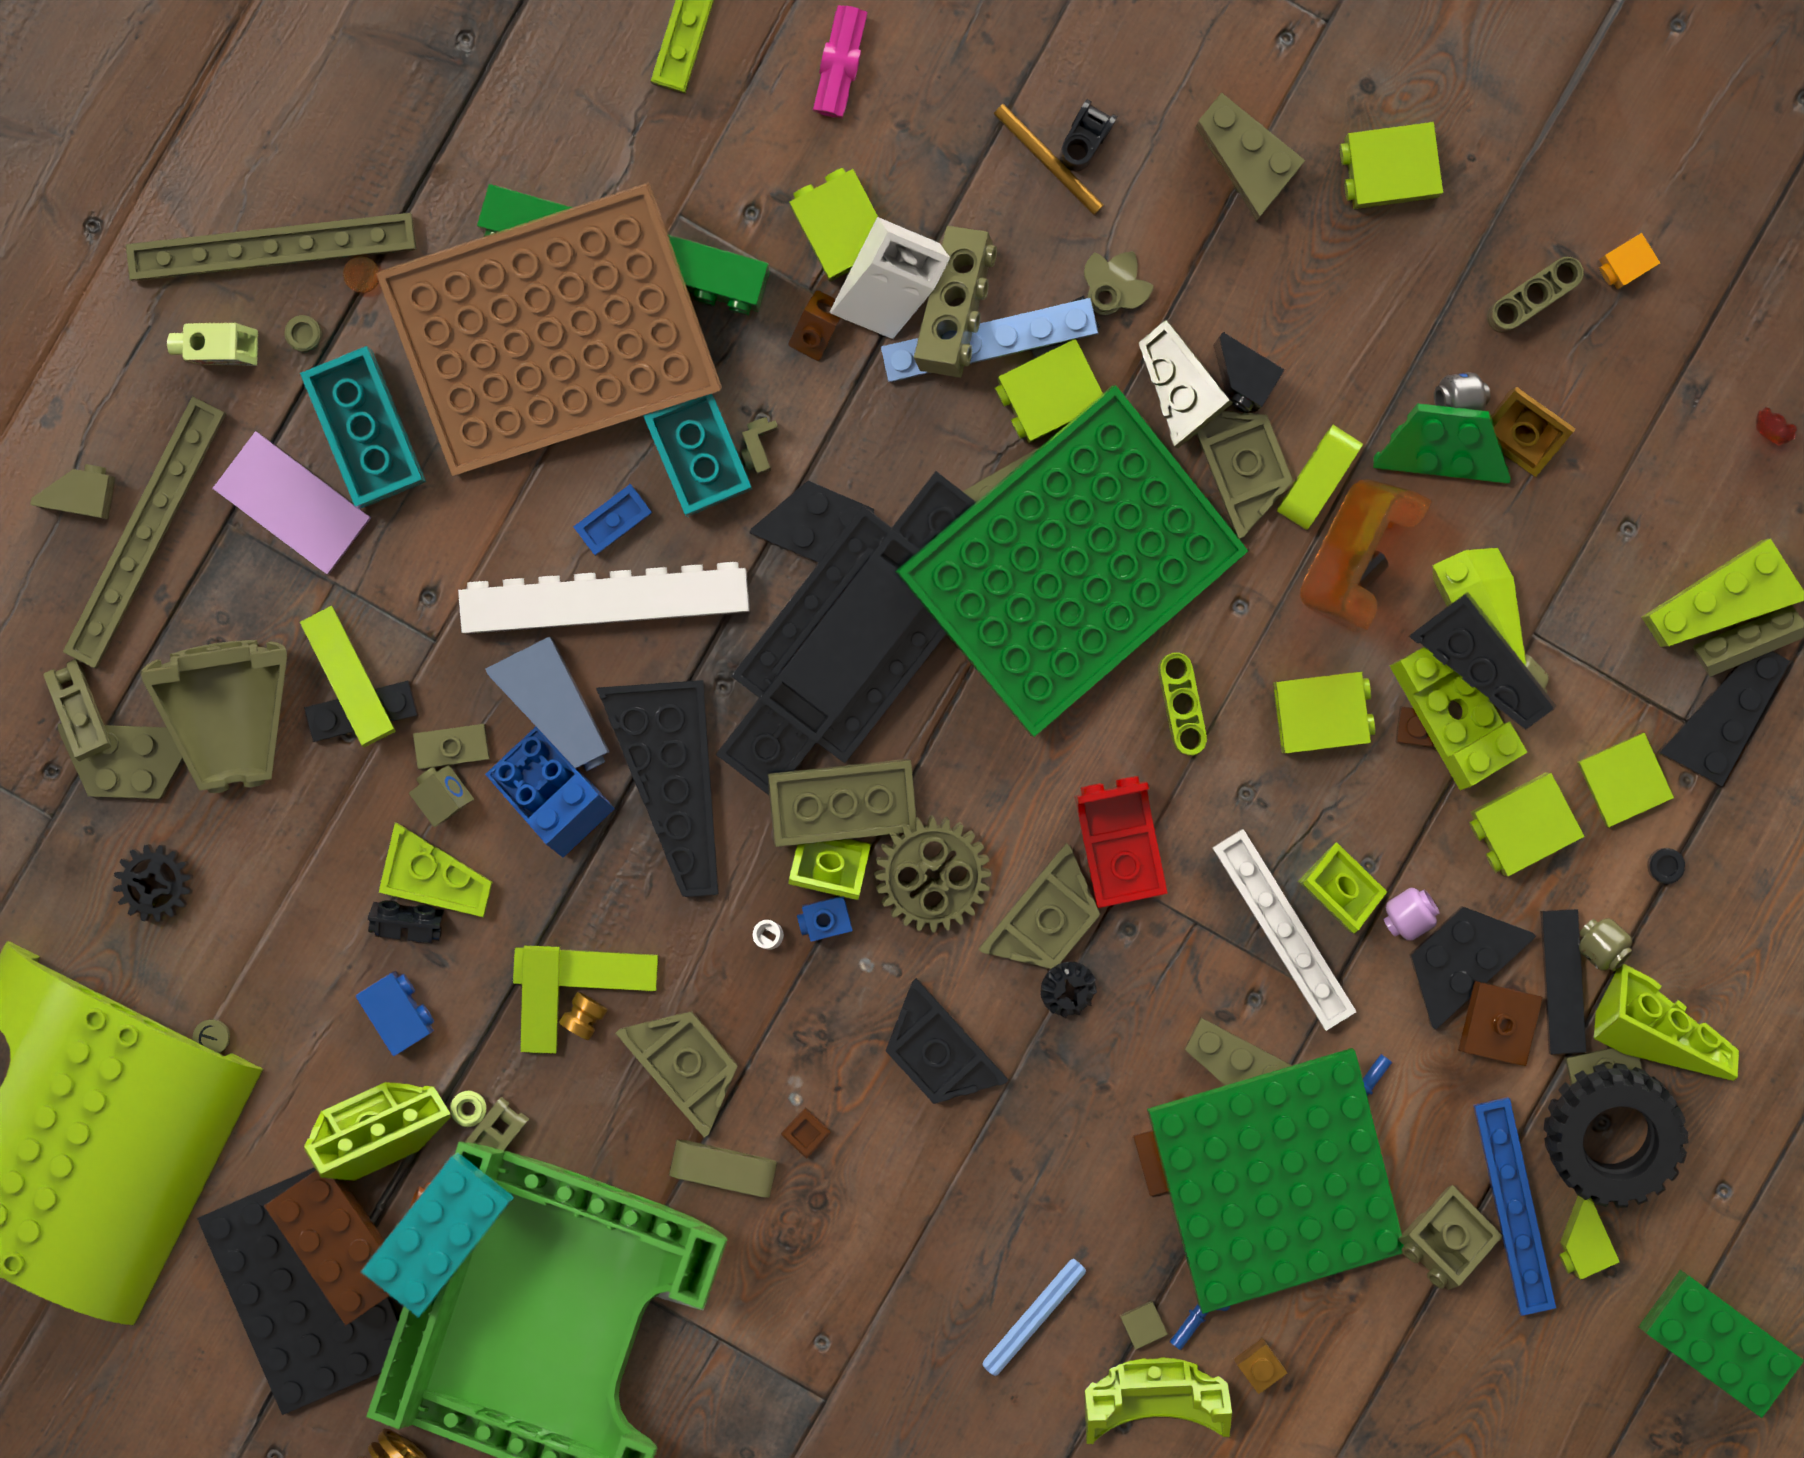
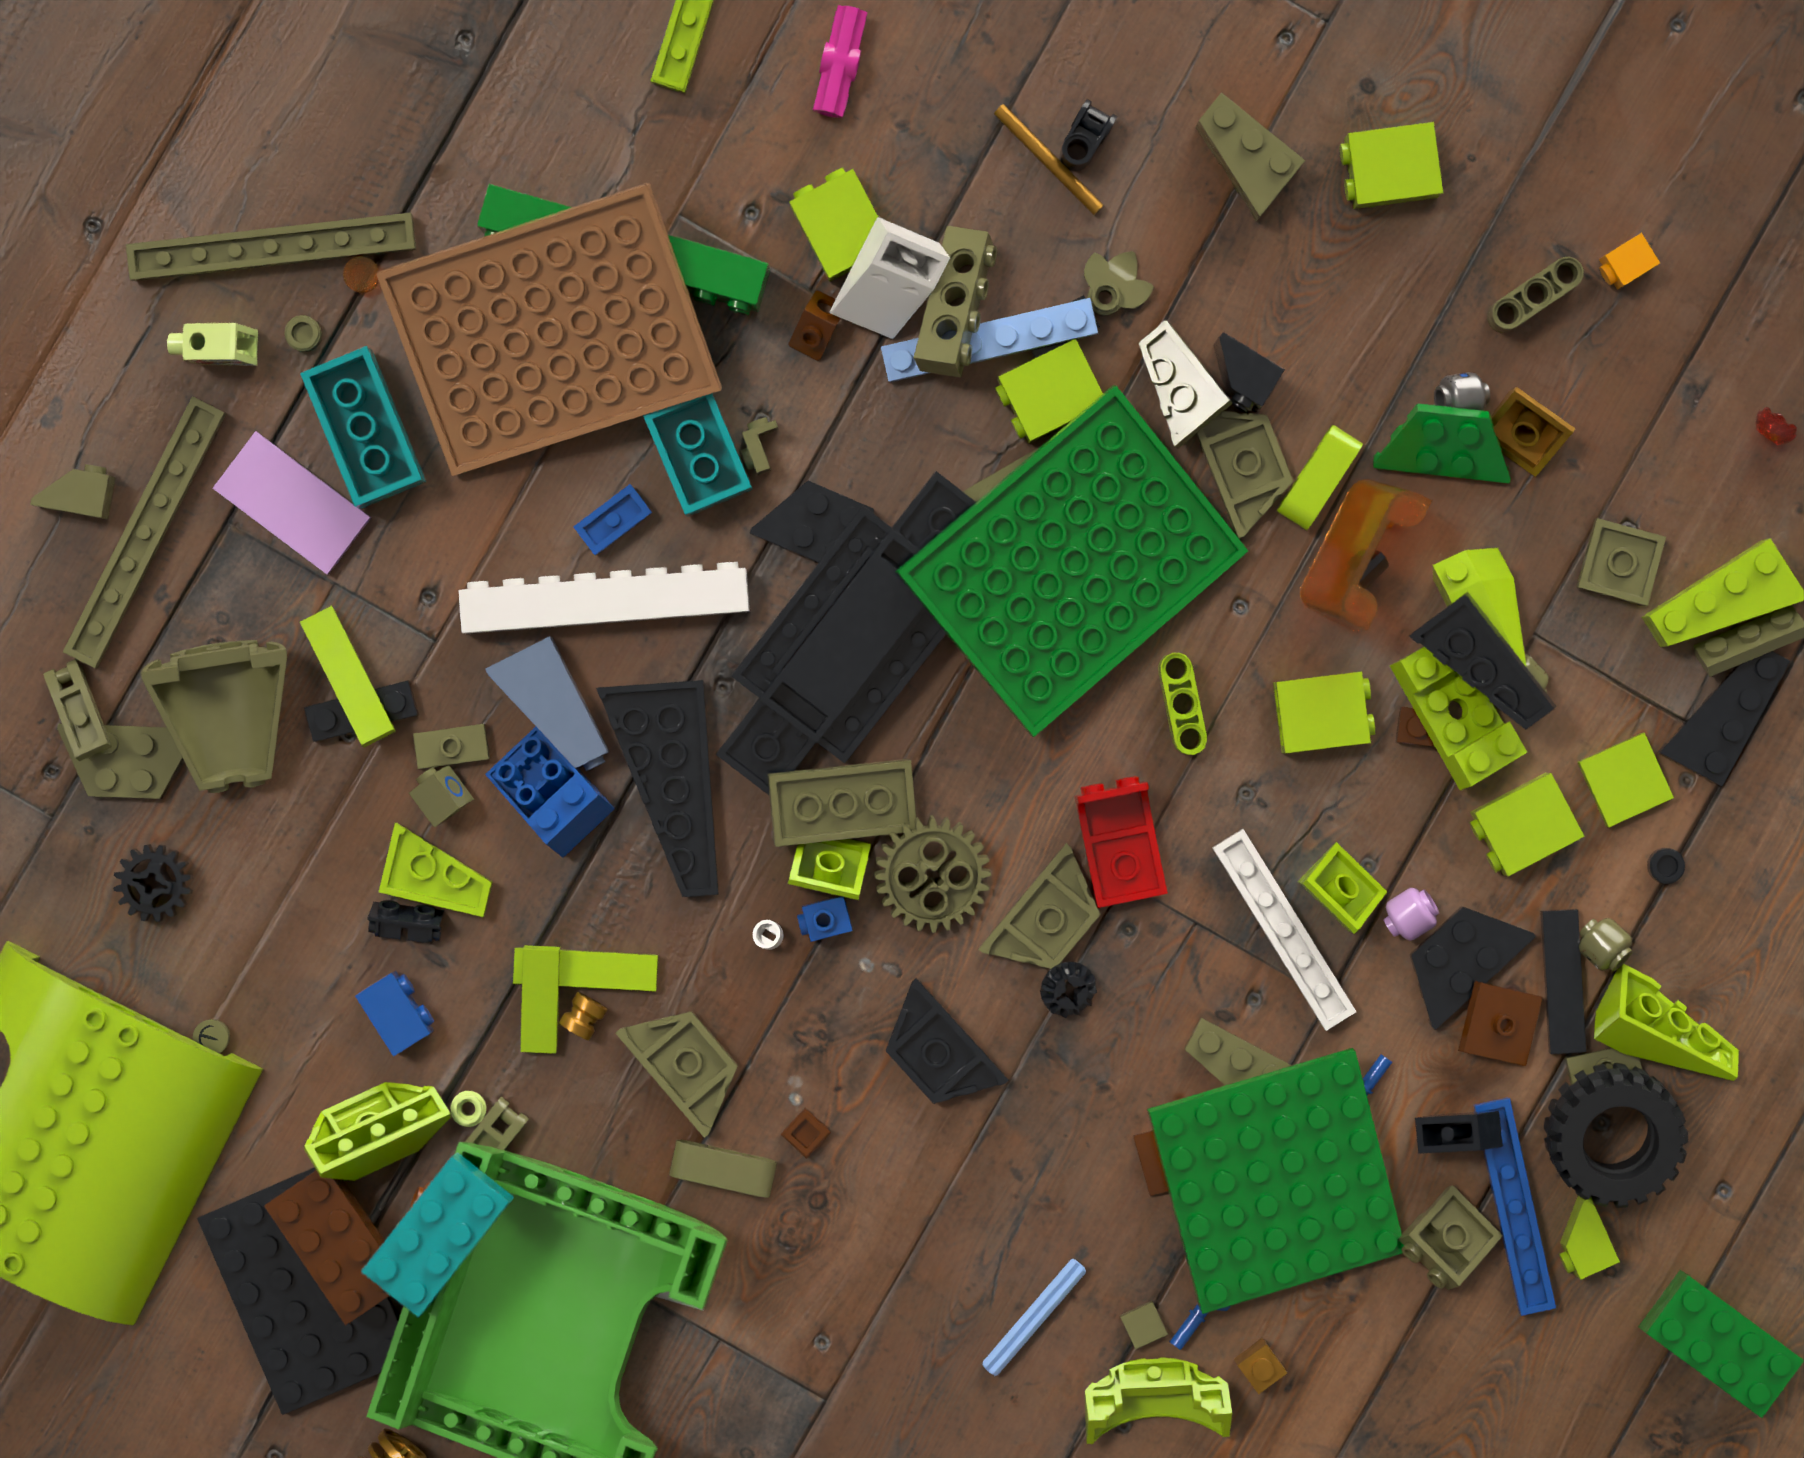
(1458, 1132): none -> black brick
(1621, 562): none -> olive plate

